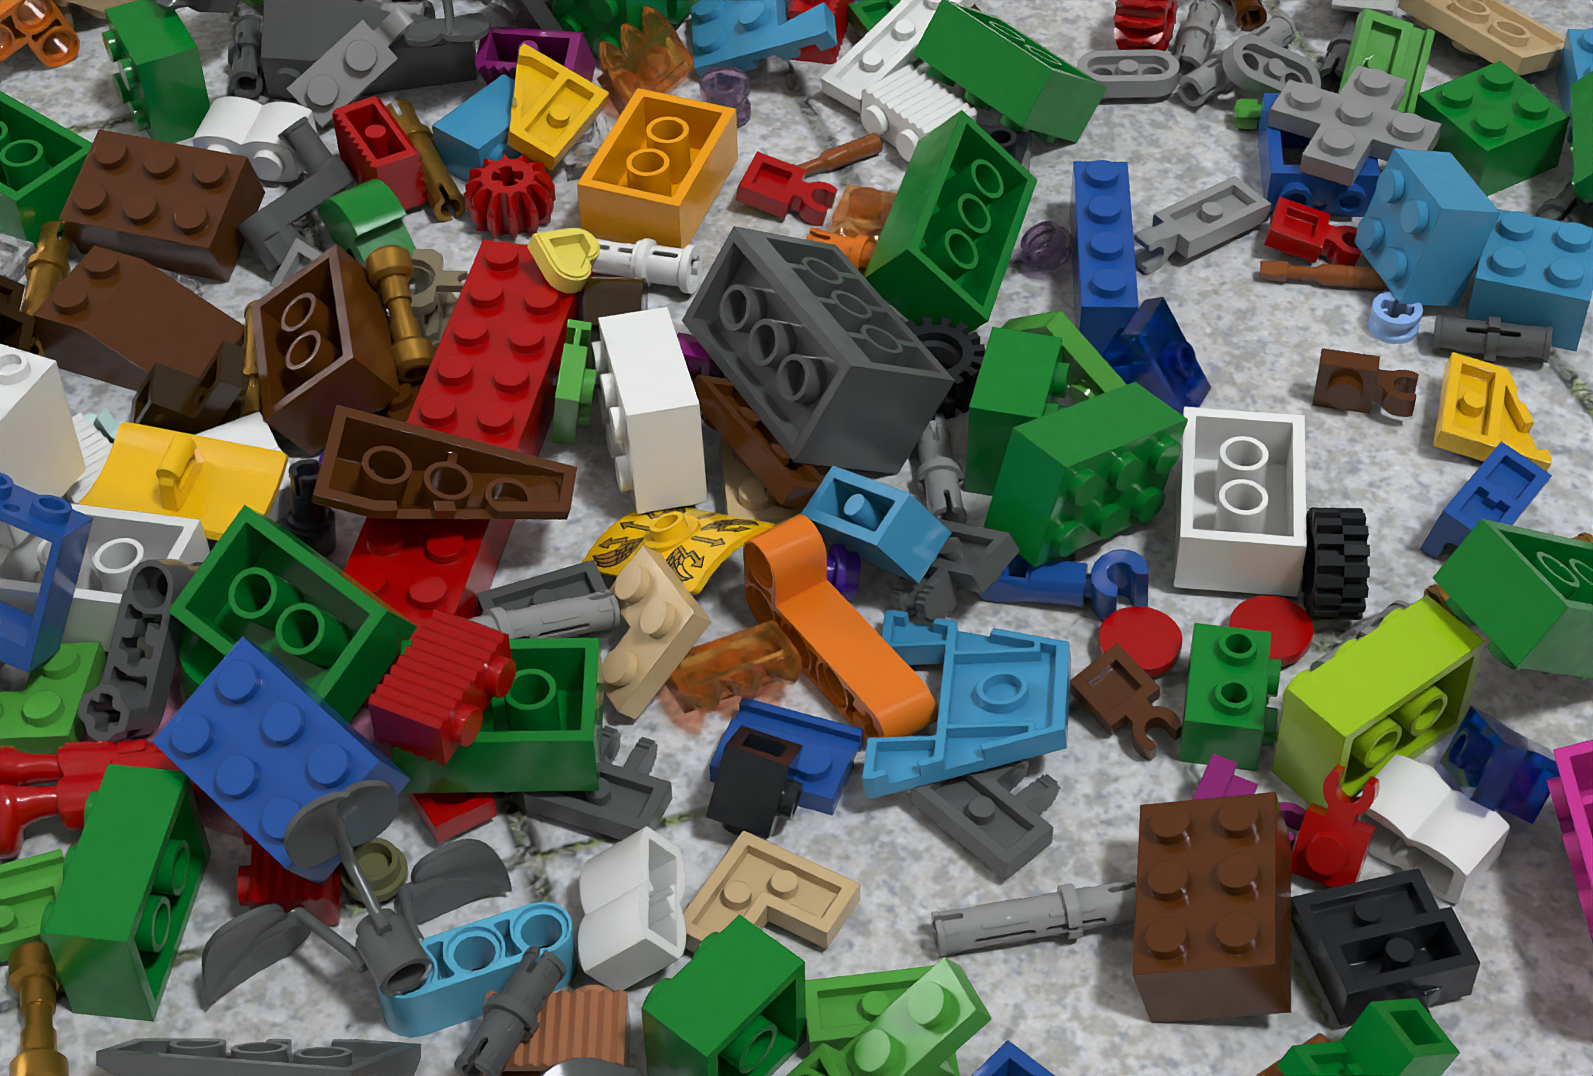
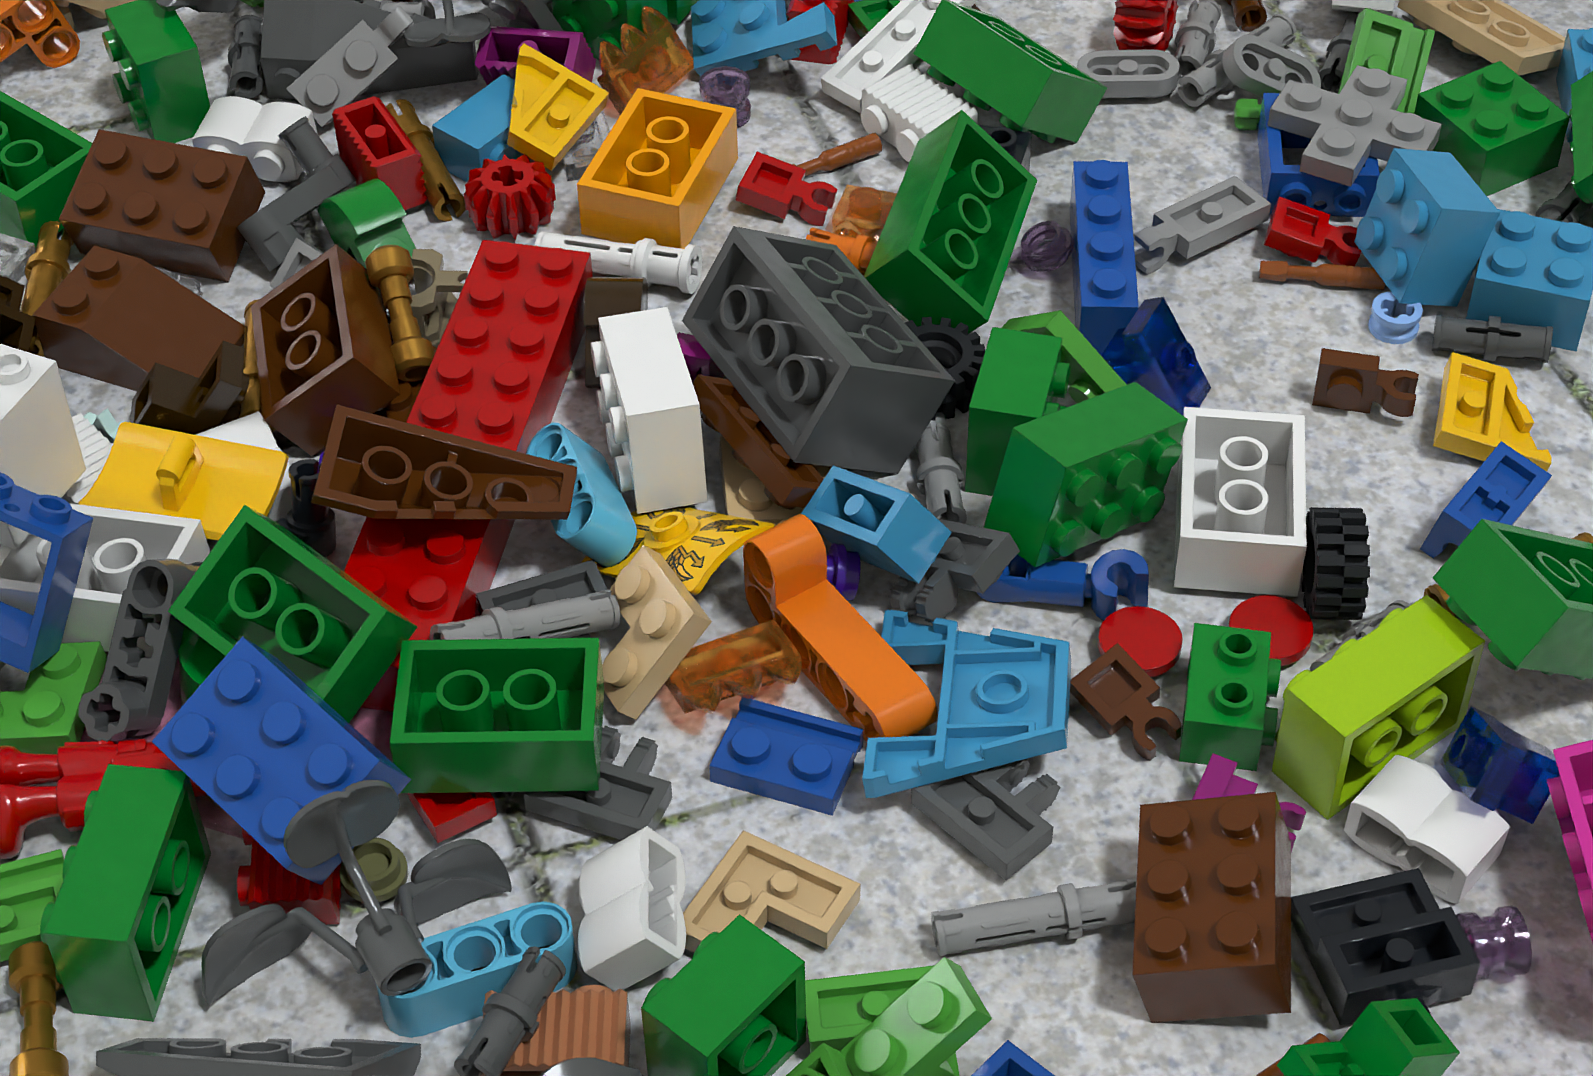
(442, 687): red brick -> none
(565, 257): light yellow tile -> none
(575, 384): bright green plate -> none
(598, 514): none -> medium azure beam
(756, 783): black brick -> none
(1332, 839): red plate -> none
(1499, 941): none -> clear purple wheel

